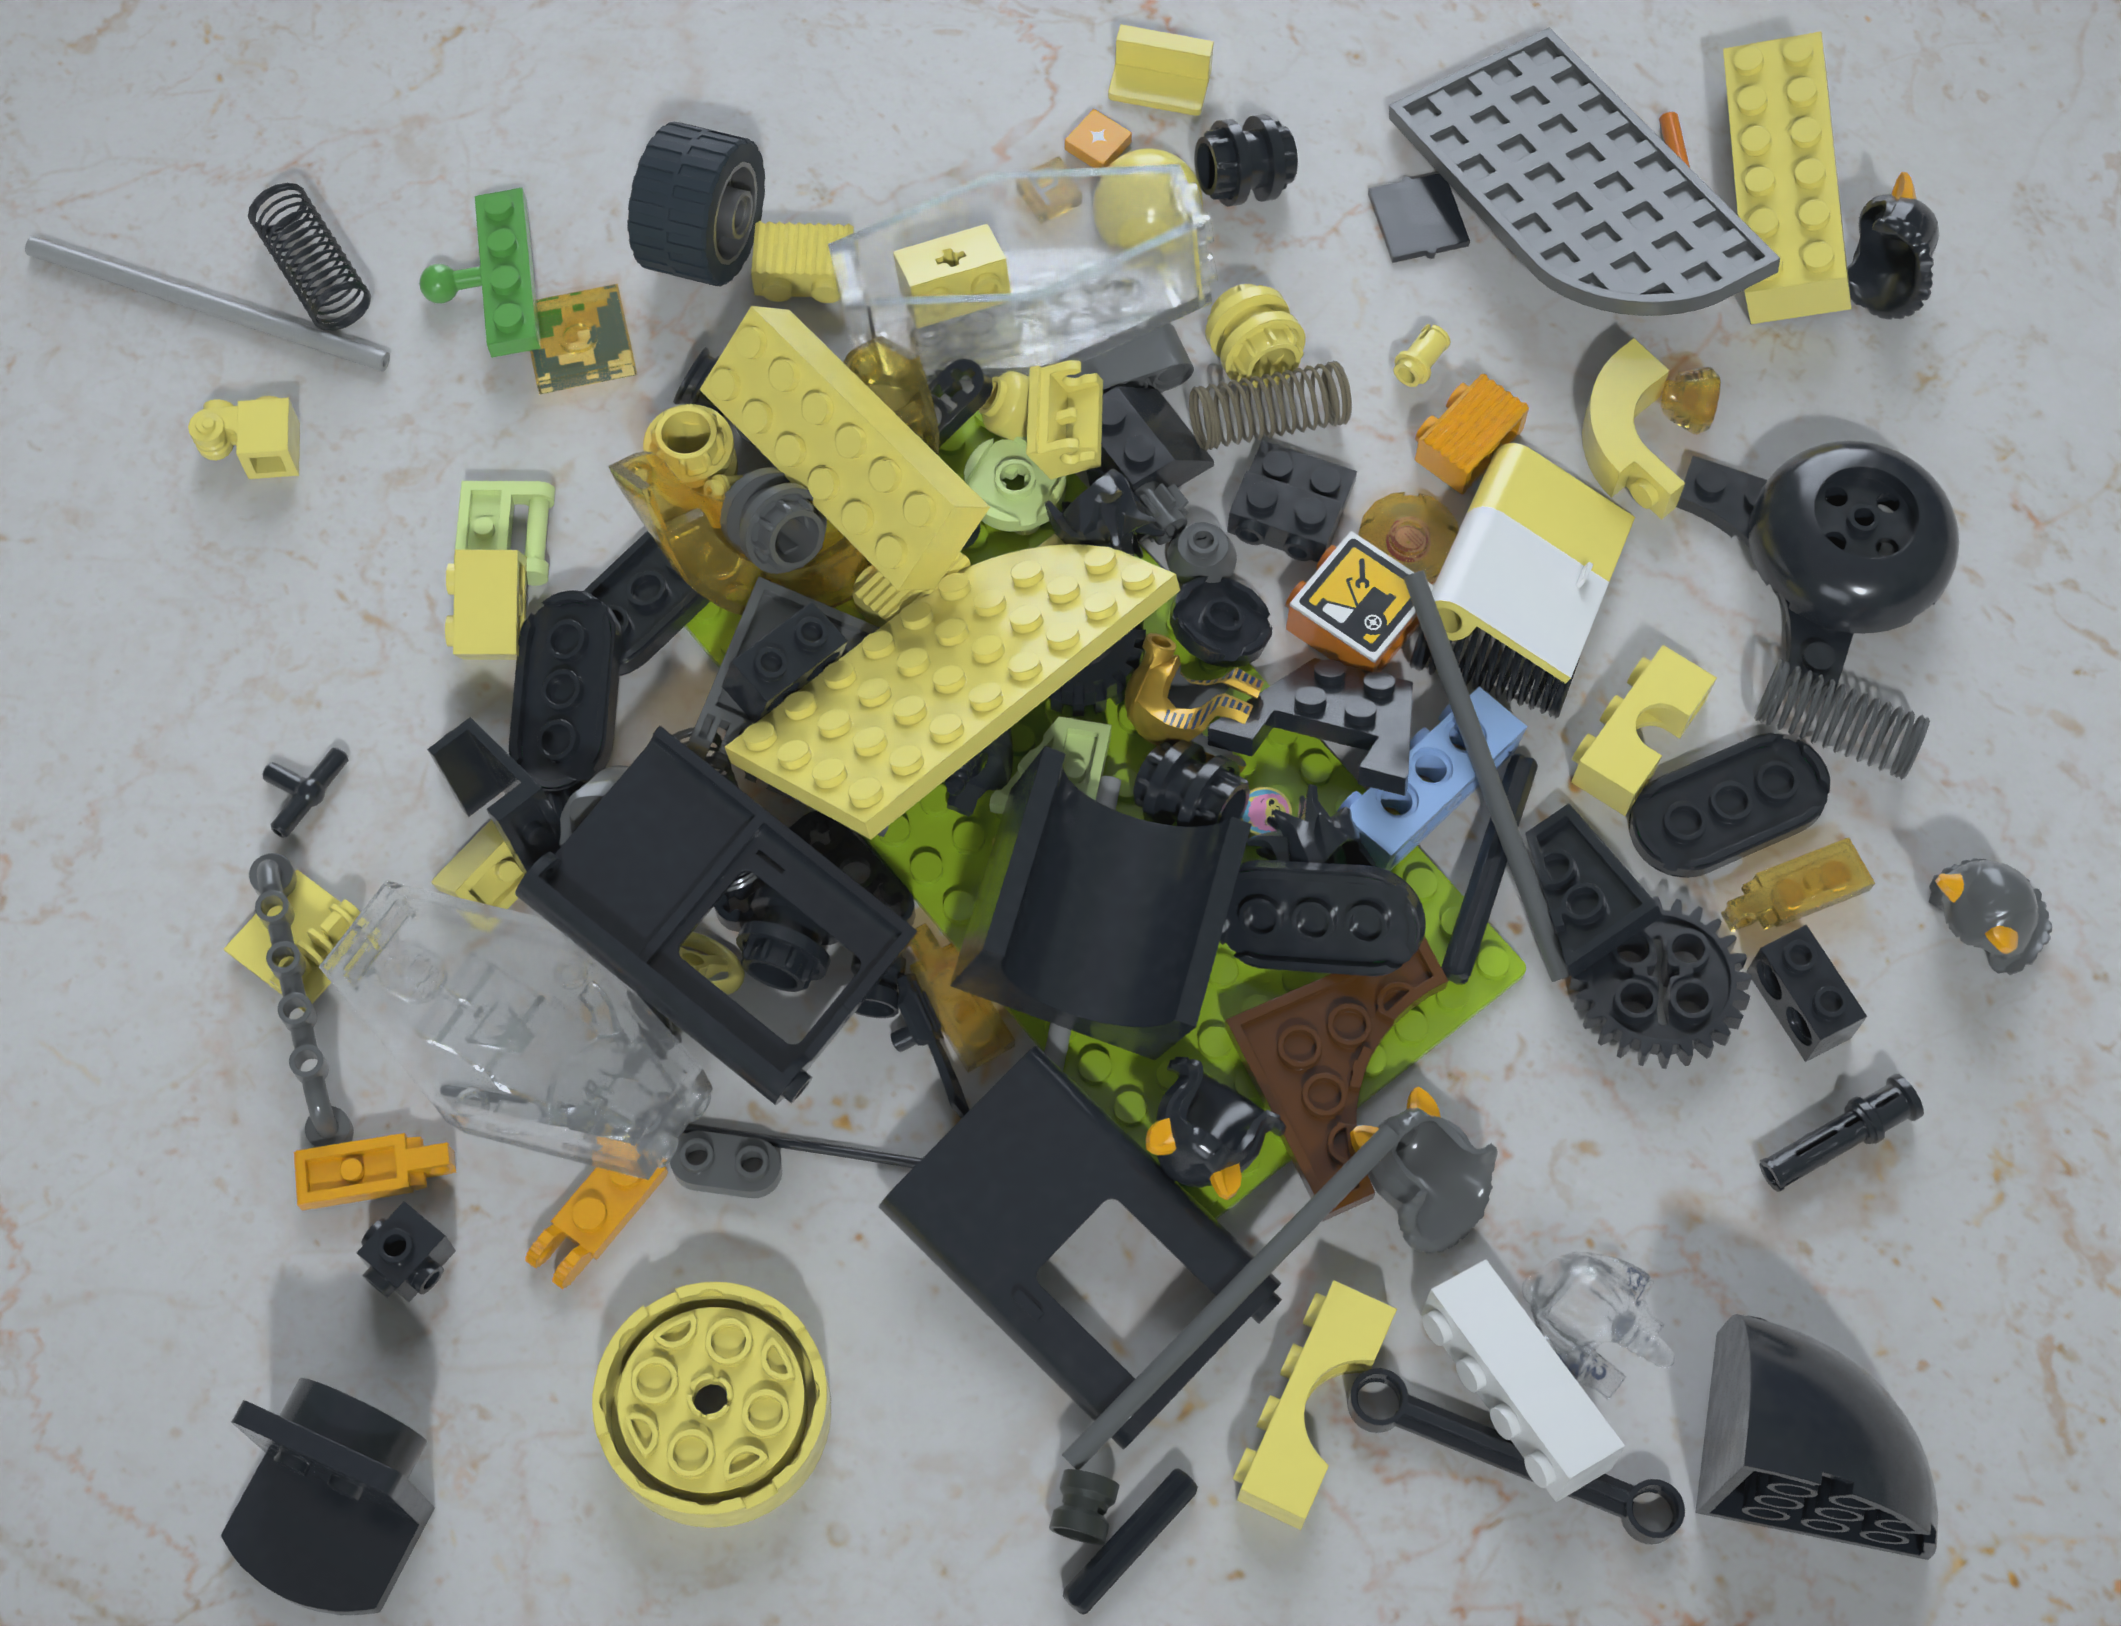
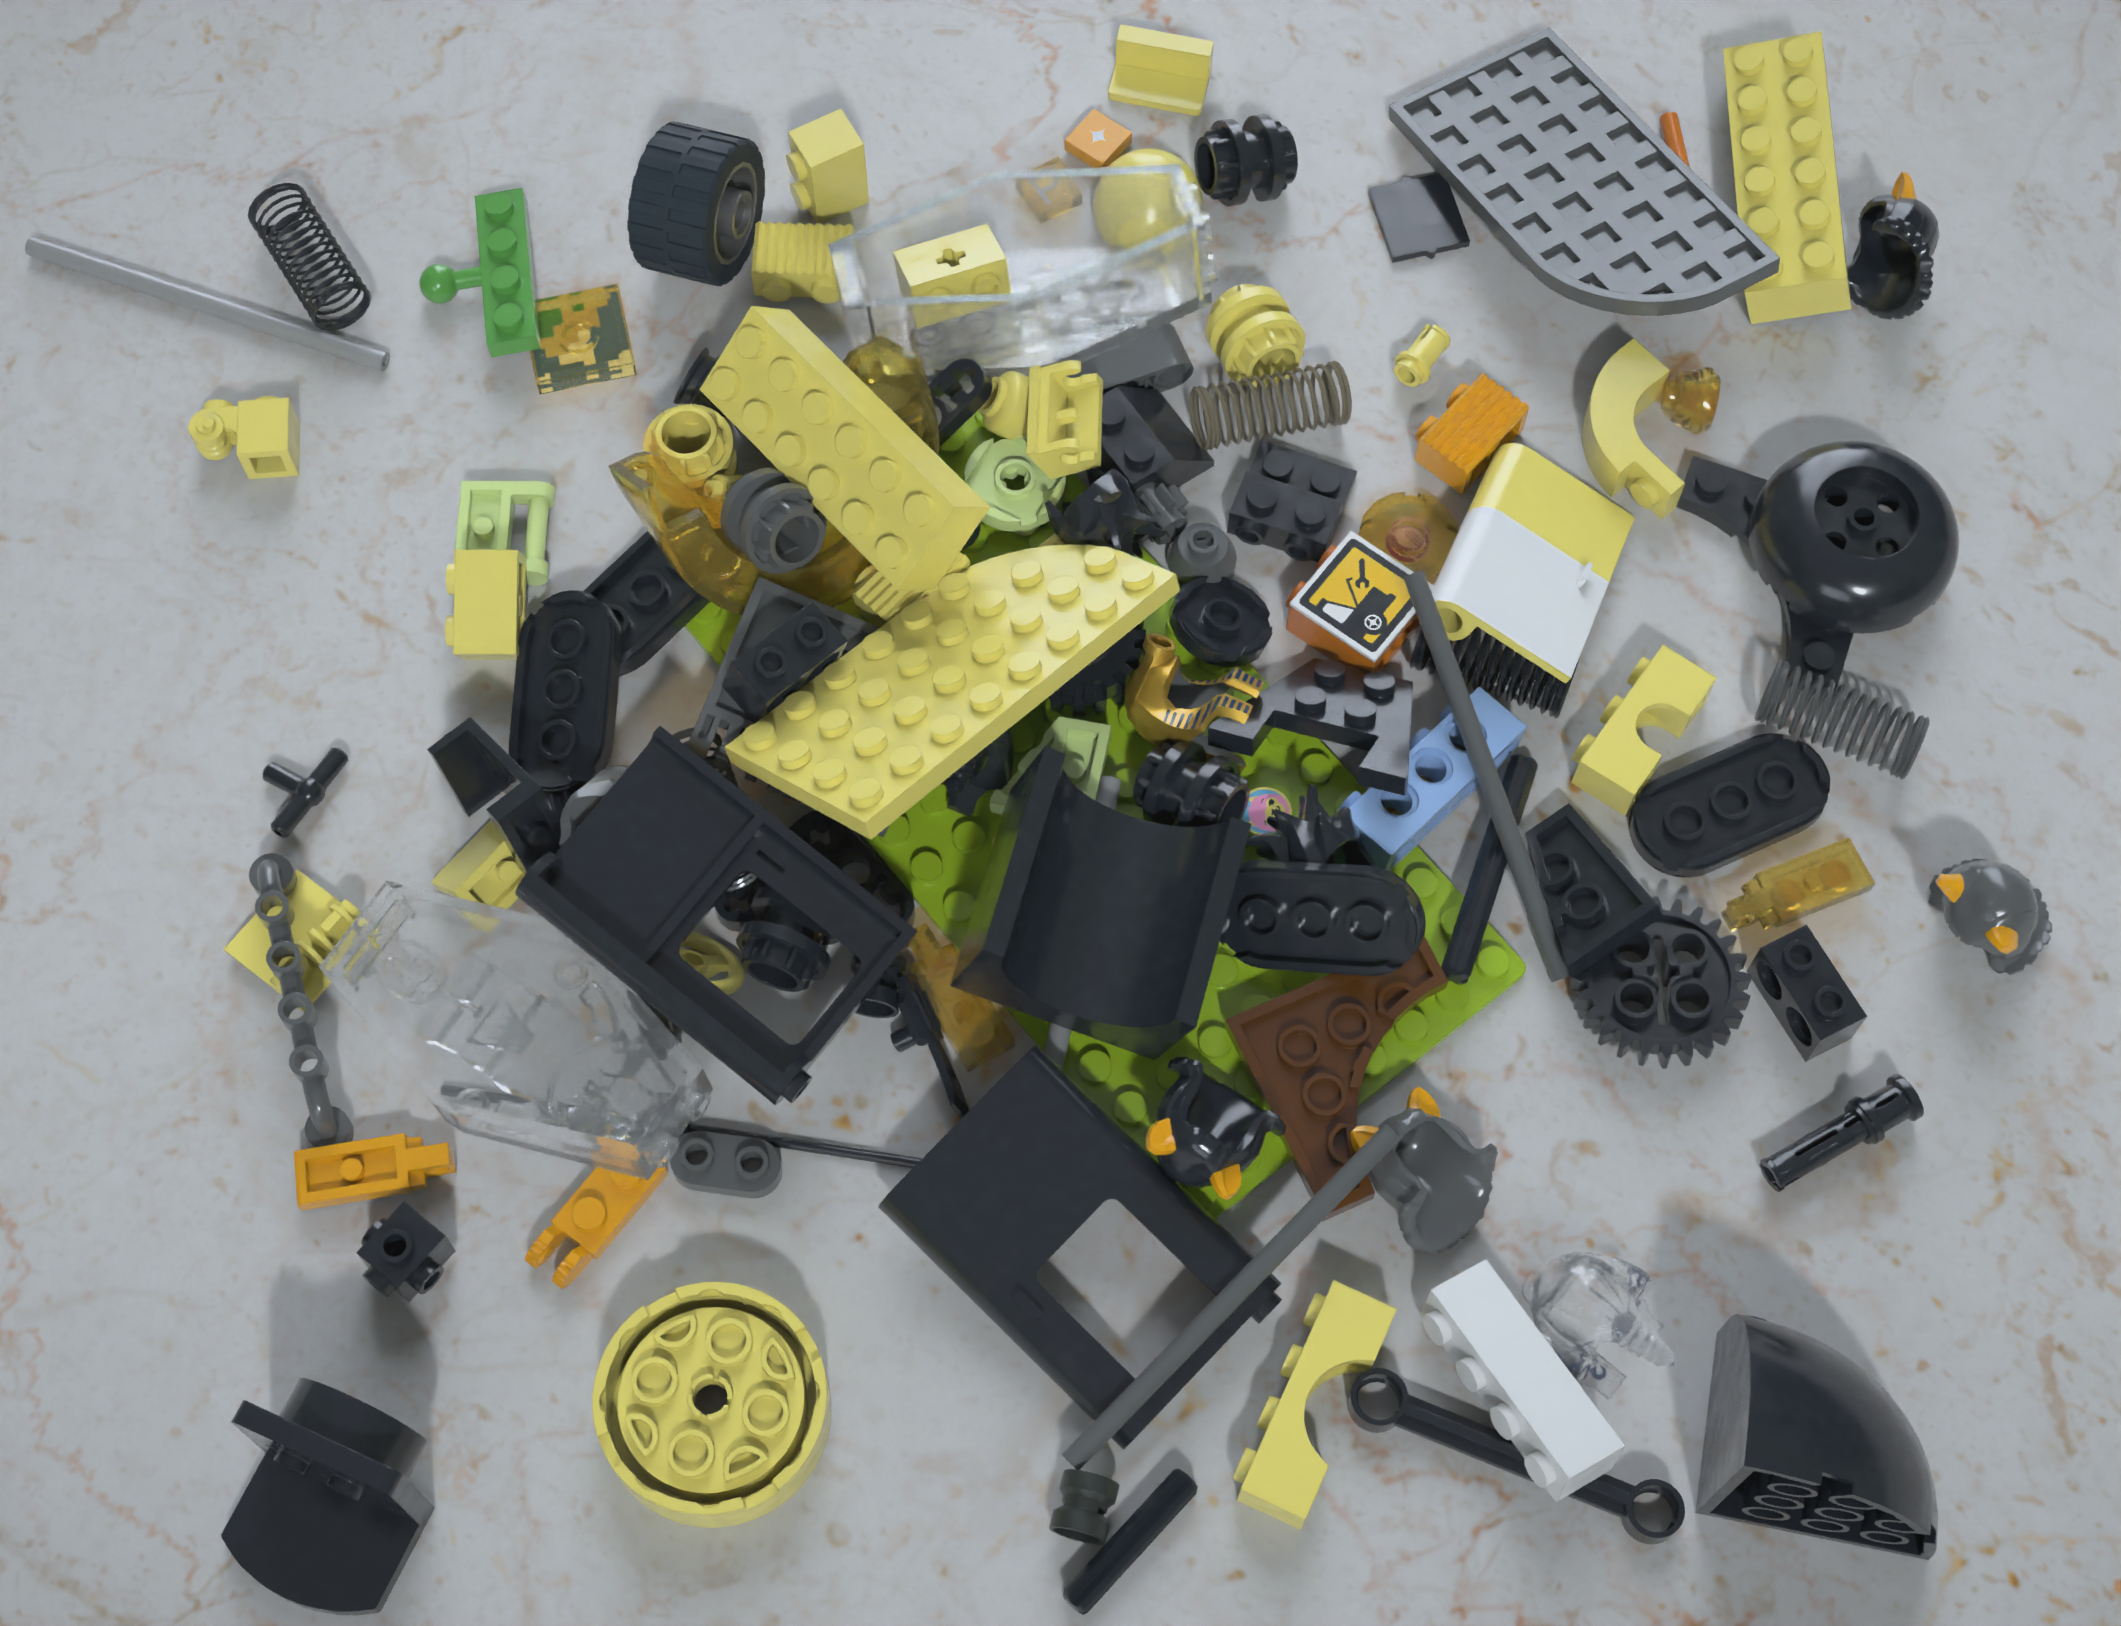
(827, 167): none -> light yellow brick

